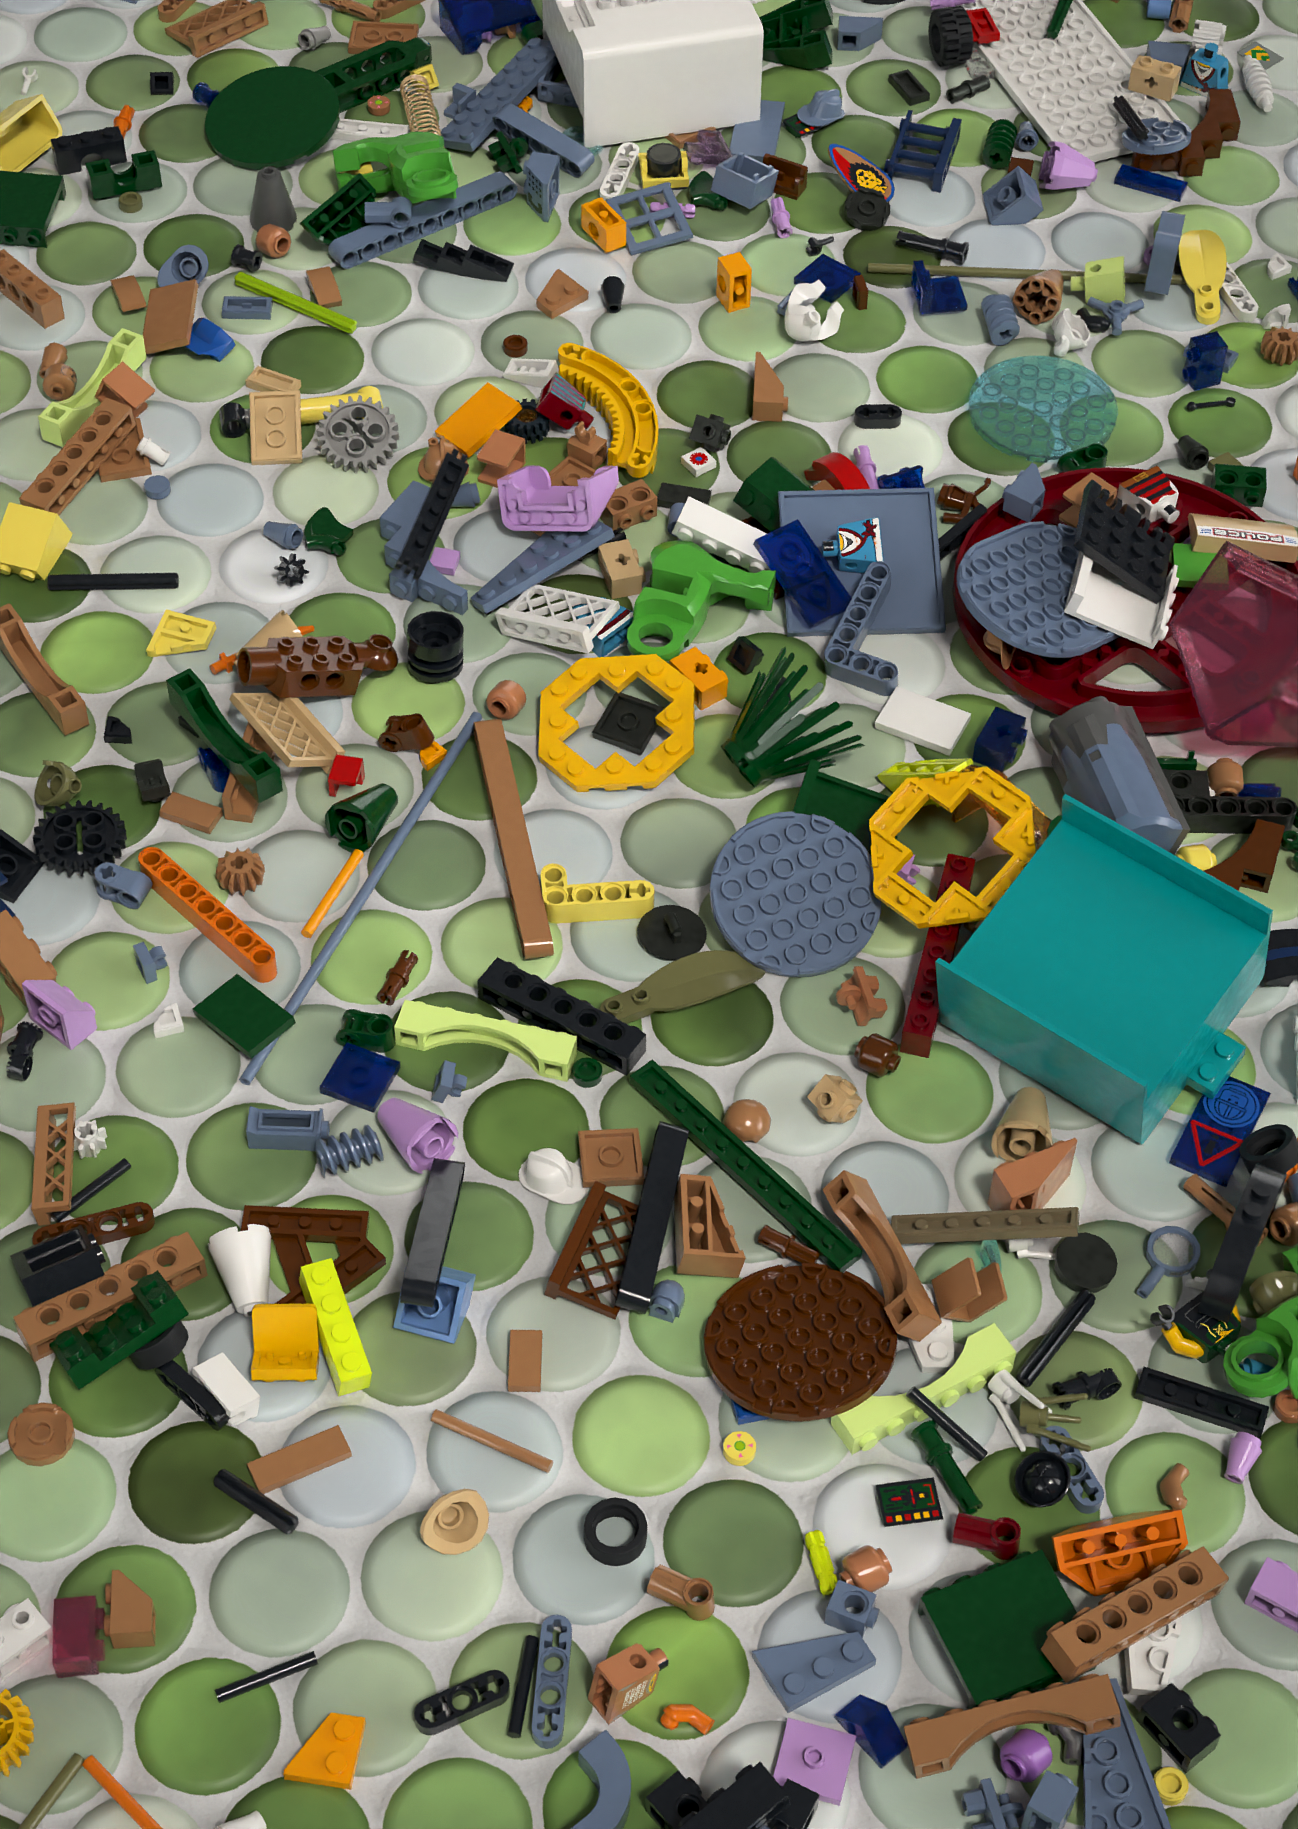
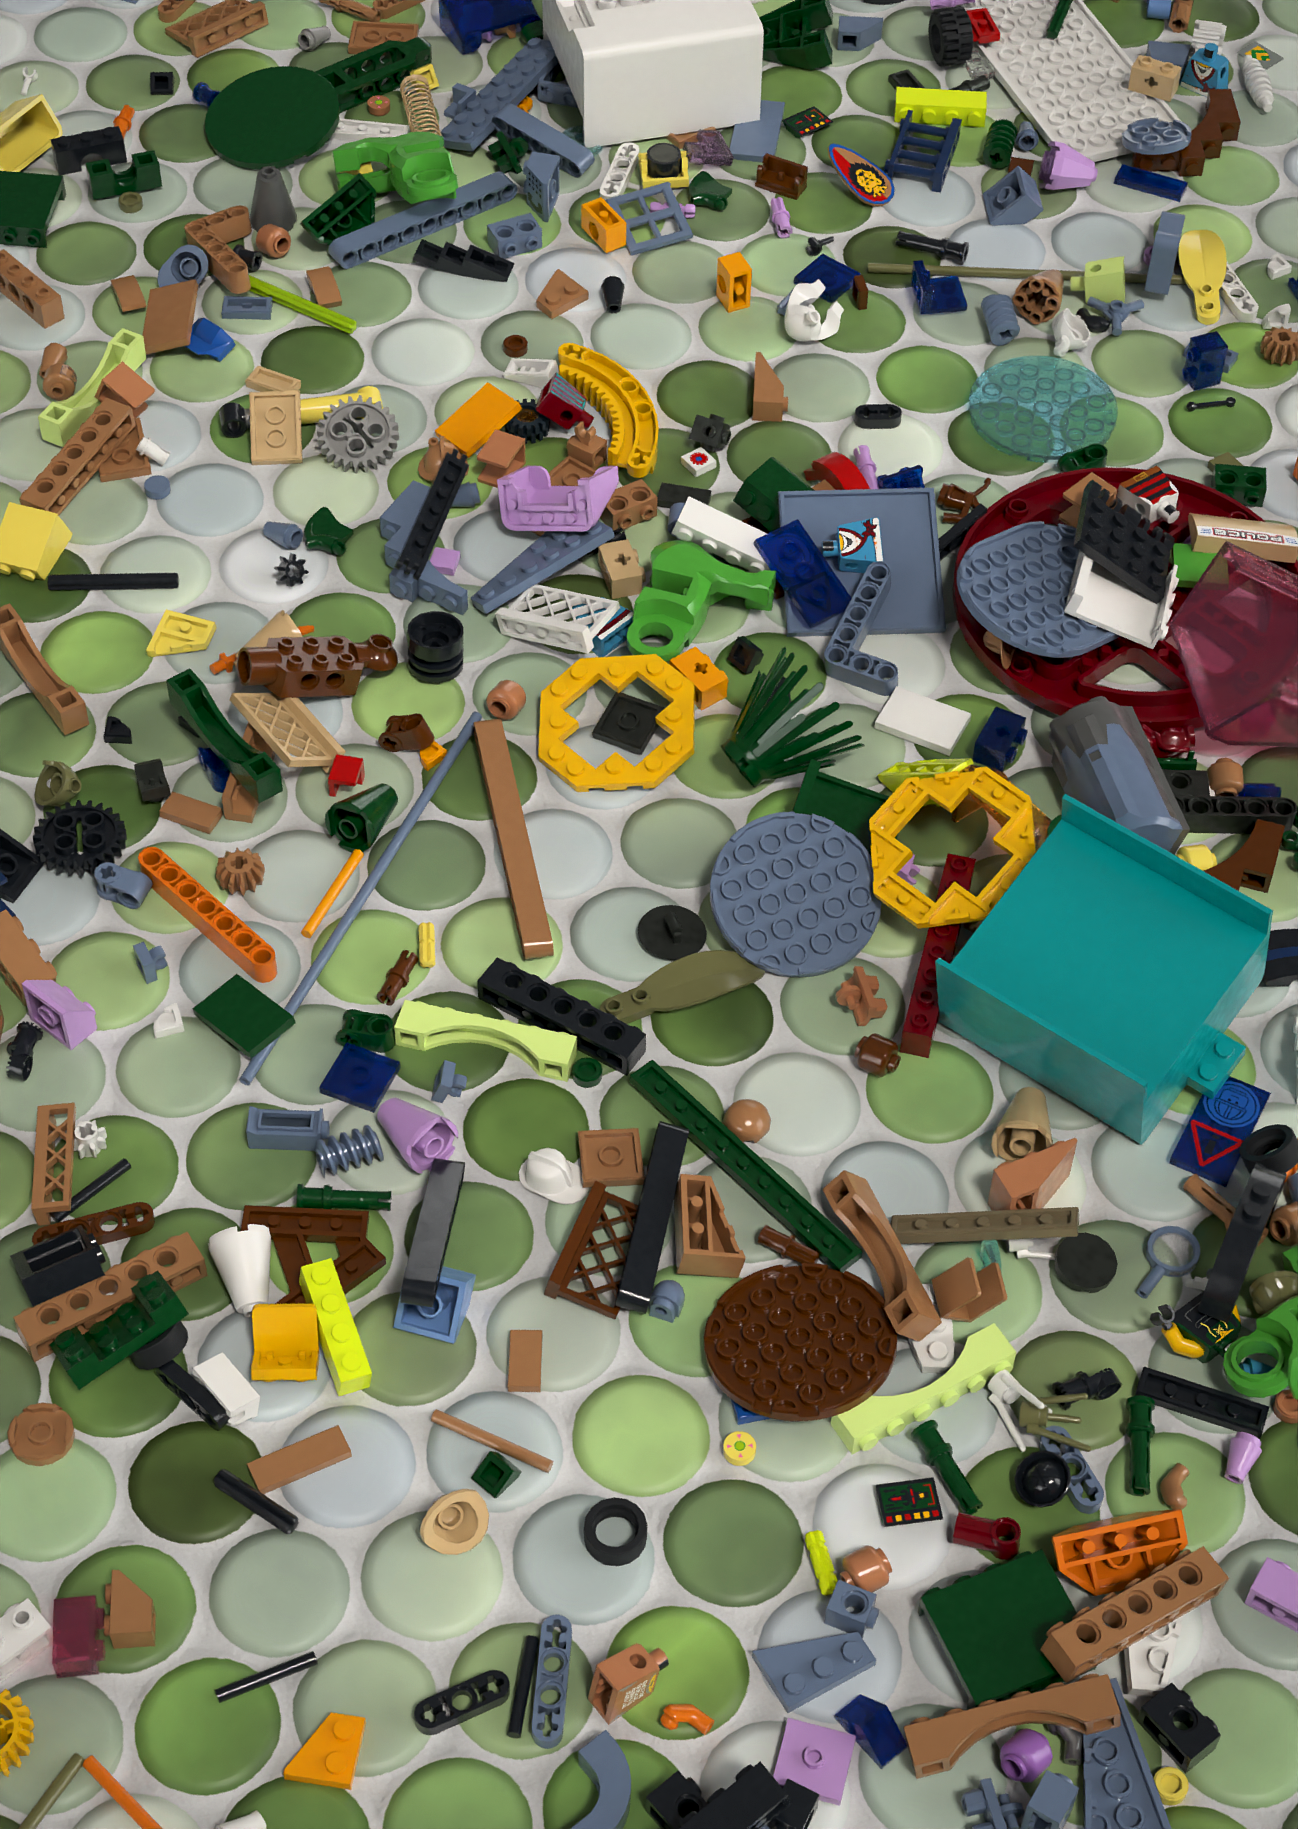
(211, 236): none -> medium nougat beam
(328, 1198): none -> dark green pin
(395, 212): sand blue piece -> none
(426, 945): none -> light yellow piece
(496, 1474): none -> dark green slope
(514, 236): none -> sand blue brick
(593, 900): light yellow beam -> none
(680, 1591): medium nougat piece -> none
(744, 180): sand blue container -> none
(823, 108): sand blue piece -> none
(835, 1099): tan brick -> none
(866, 209): pearl dark grey tile -> none
(941, 106): none -> neon yellow brick
(946, 1423): black bar -> none
(1025, 494): sand blue slope -> none
(1055, 1338): black axle -> none
(1130, 118): black axle -> none
(1140, 1432): none -> dark green pin
(1170, 741): none -> dark red animal
(1193, 452): pearl dark grey cone -> none

